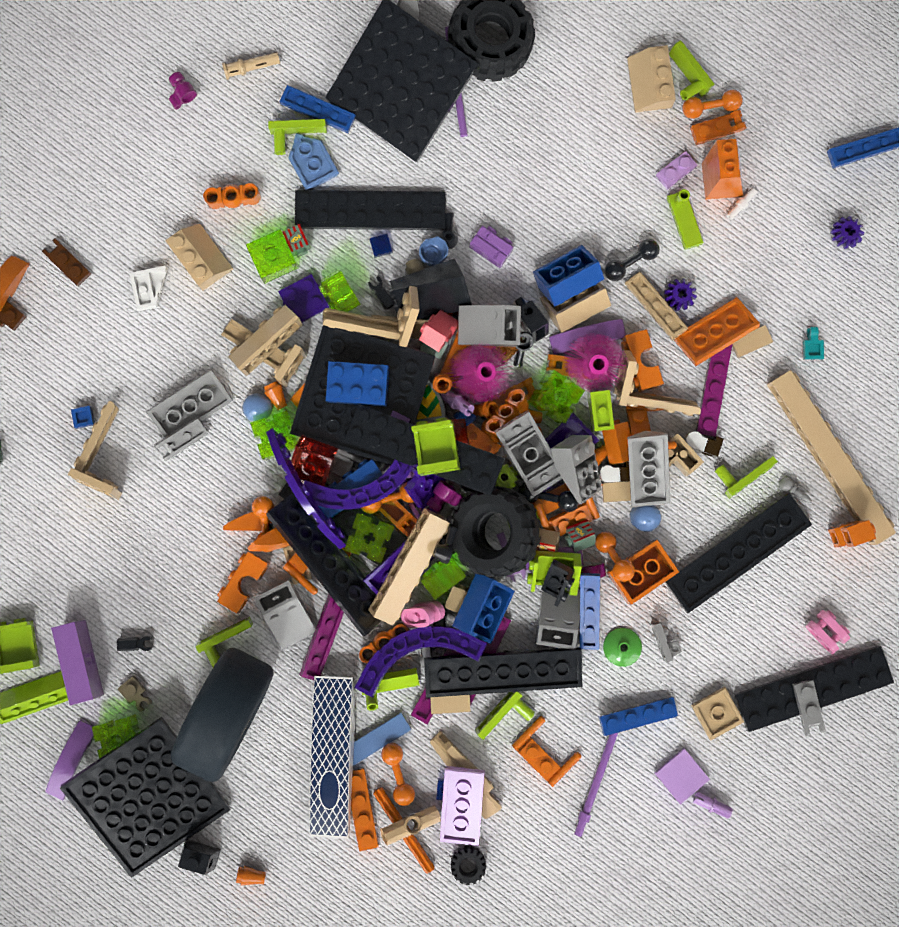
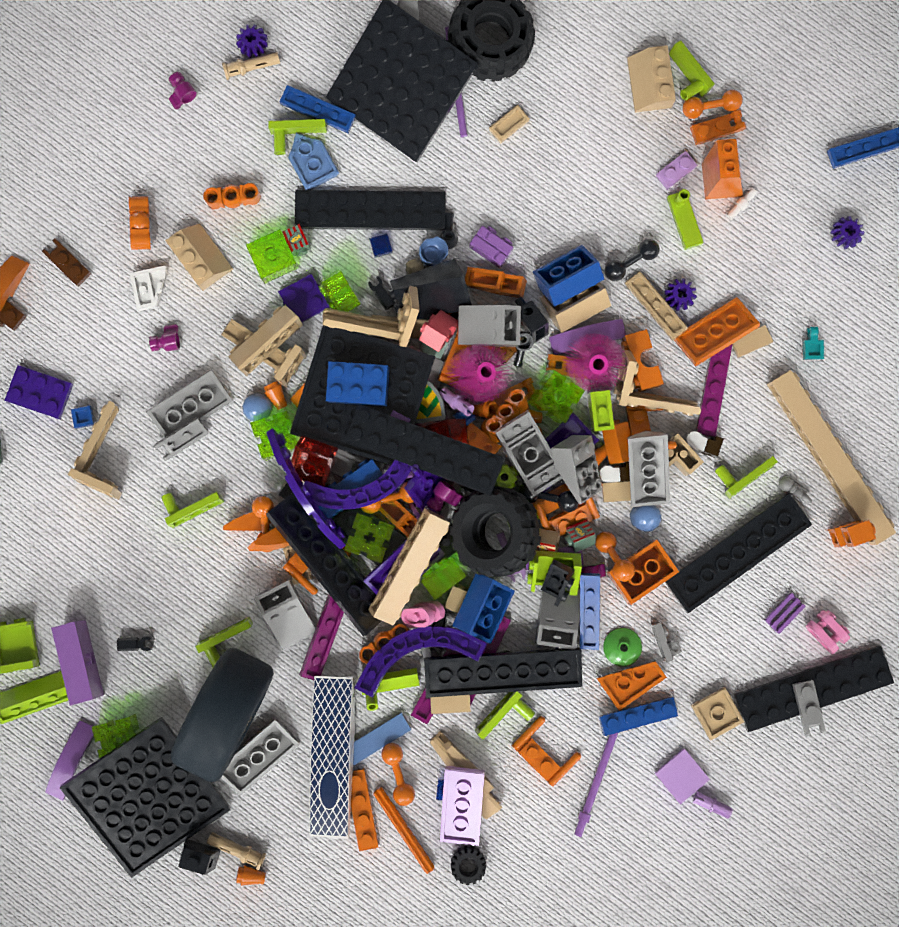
(38, 392): none -> dark purple plate
(133, 691): dark tan plate -> none
(139, 223): none -> orange piece
(168, 341): none -> magenta piece
(178, 517): none -> lime piece
(232, 595): orange arch -> none
(245, 854): none -> tan pin
(252, 40): none -> dark purple gear
(259, 756): none -> light grey slope
(399, 830): tan piece -> none
(436, 447): lime panel -> none
(444, 386): orange cone -> none
(444, 551): black bar -> none
(495, 282): none -> orange slope
(509, 124): none -> tan tile
(631, 683): none -> orange wing
(788, 620): none -> medium lavender tile

